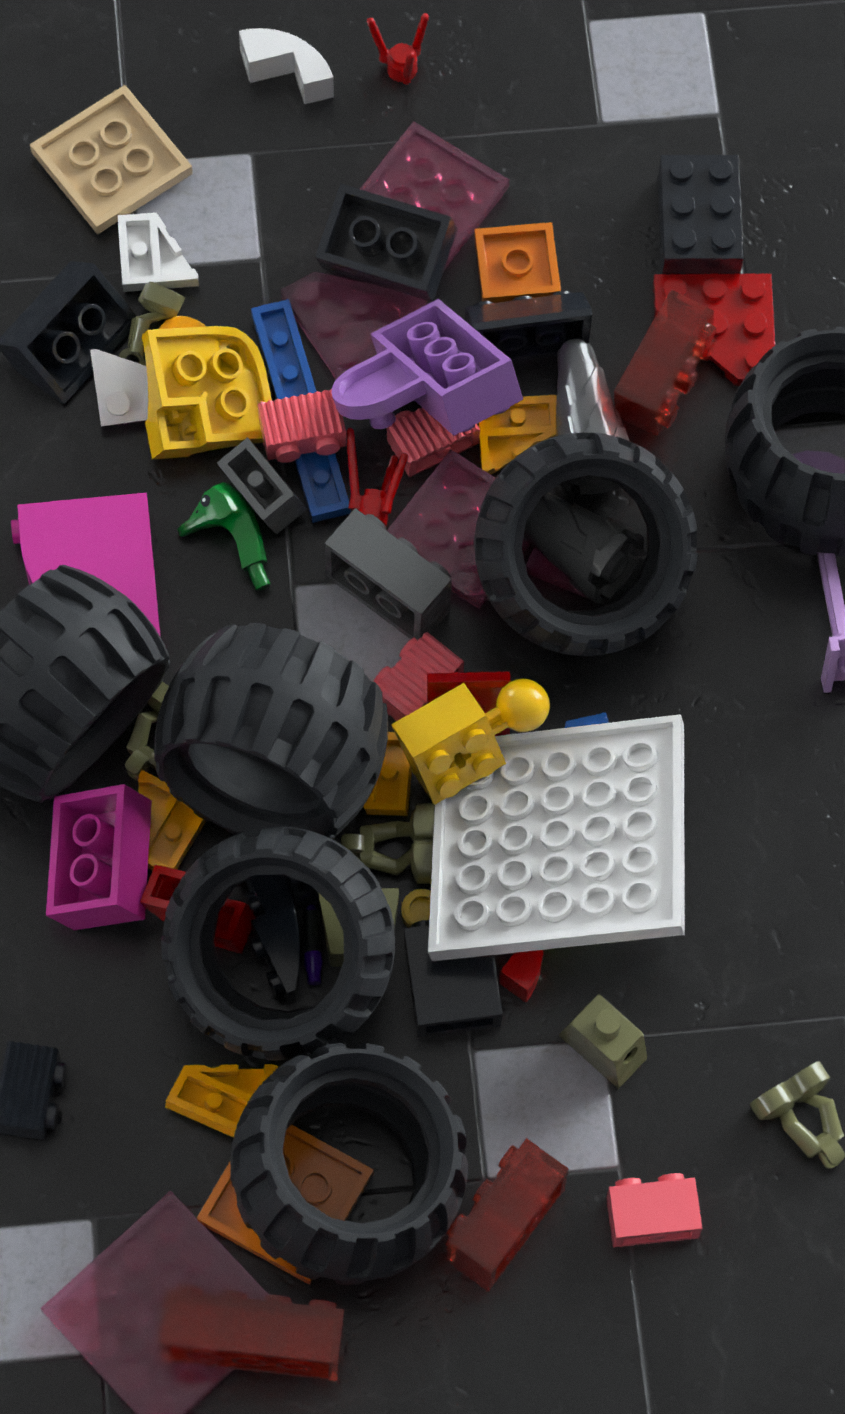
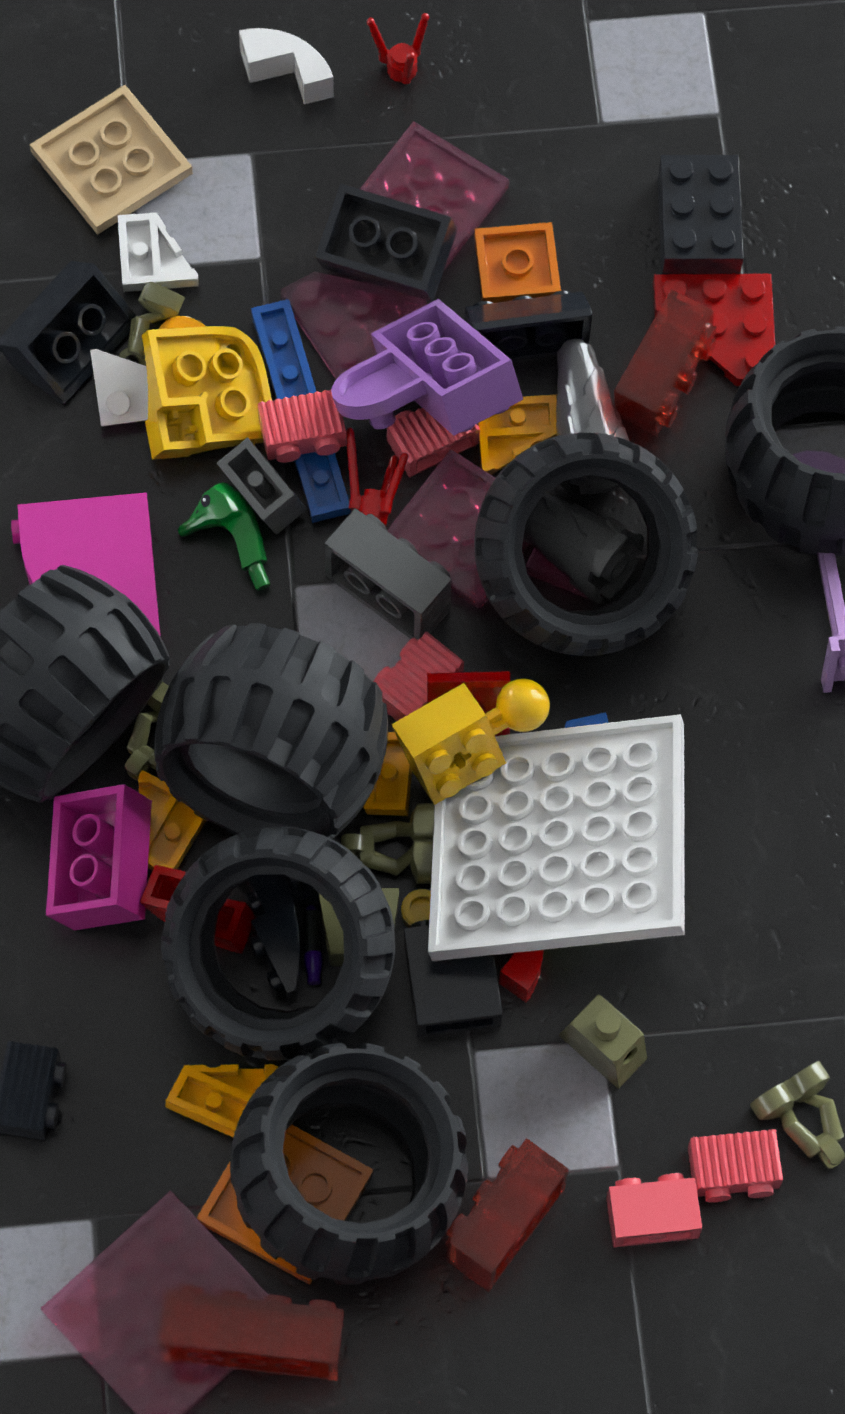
(735, 1165): none -> coral brick

